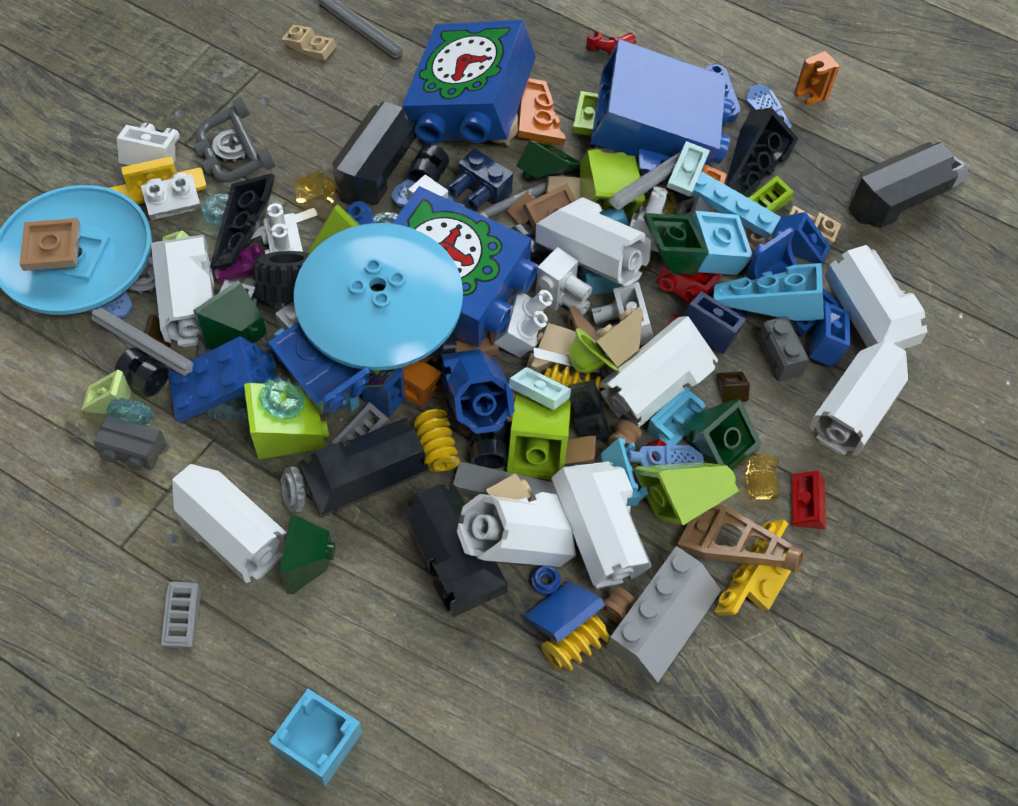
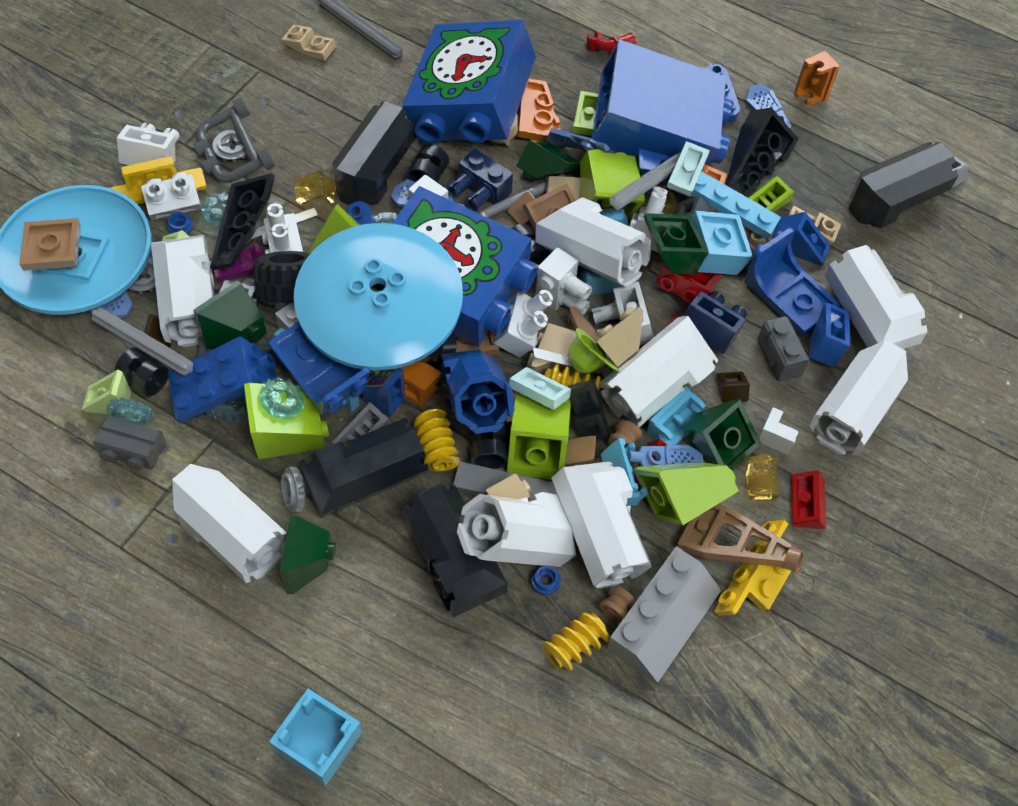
(178, 222): none -> blue plate
(181, 589): light grey slope -> none
(564, 611): blue tile -> none
(566, 139): none -> medium blue piece
(778, 435): none -> white panel
(788, 294): medium azure wedge -> none

